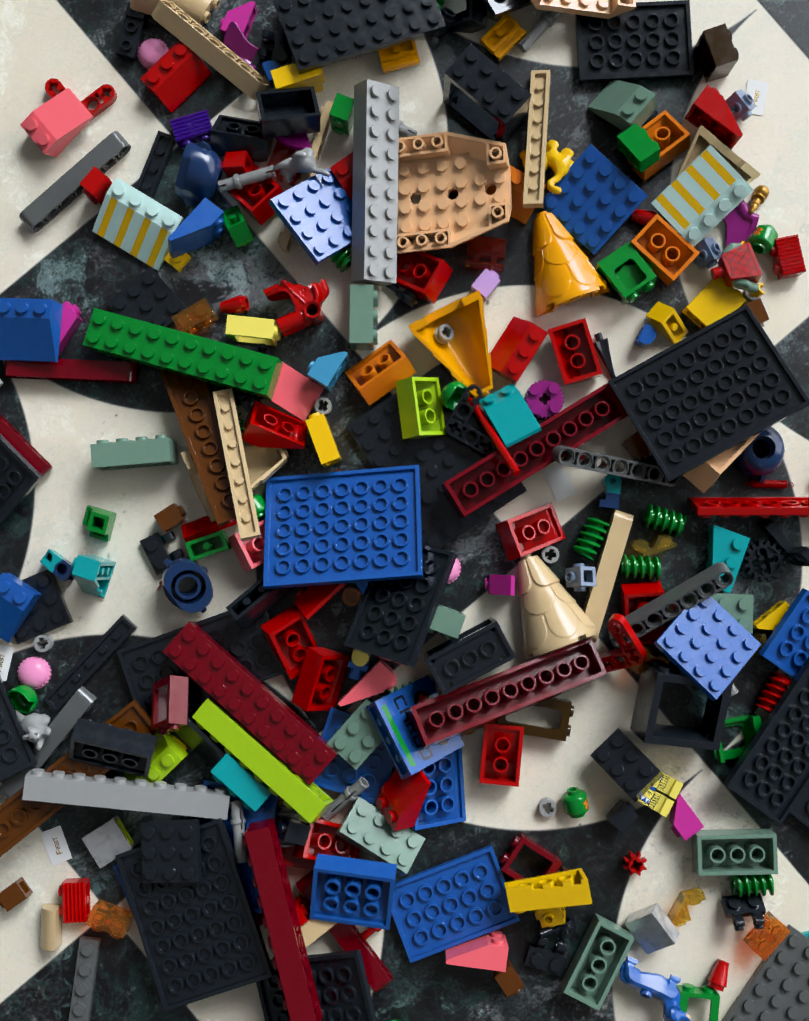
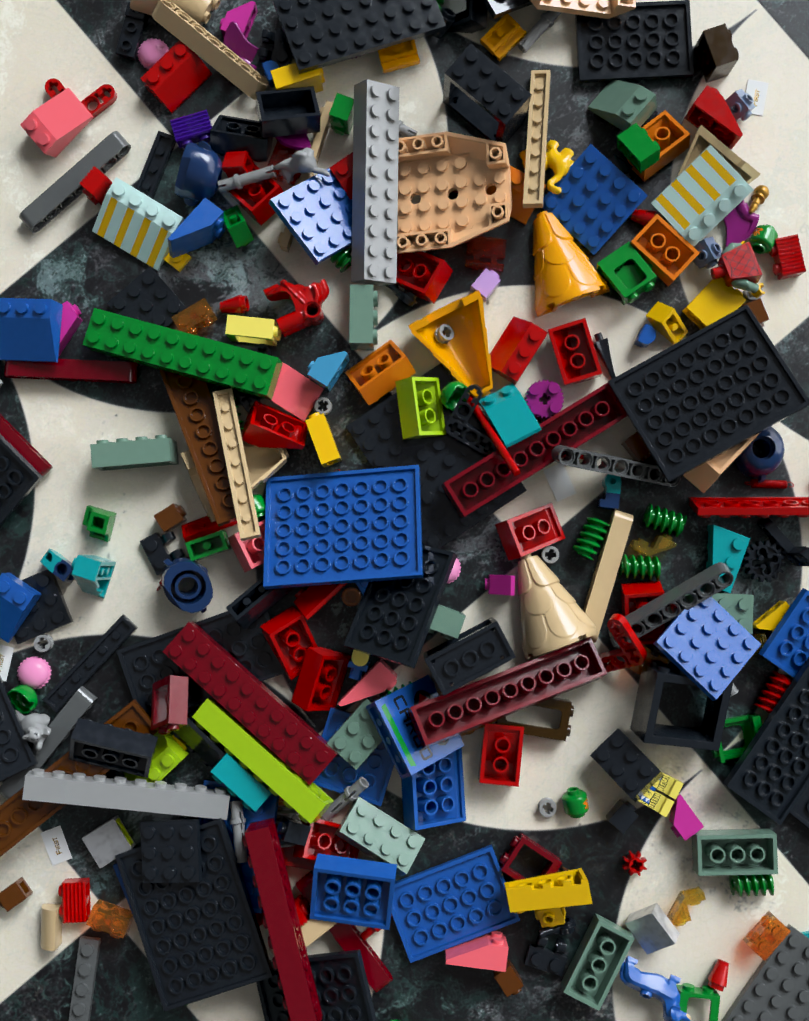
(403, 799): red slope -> none
(580, 577): sand blue brick -> none
(739, 907): black plate -> none

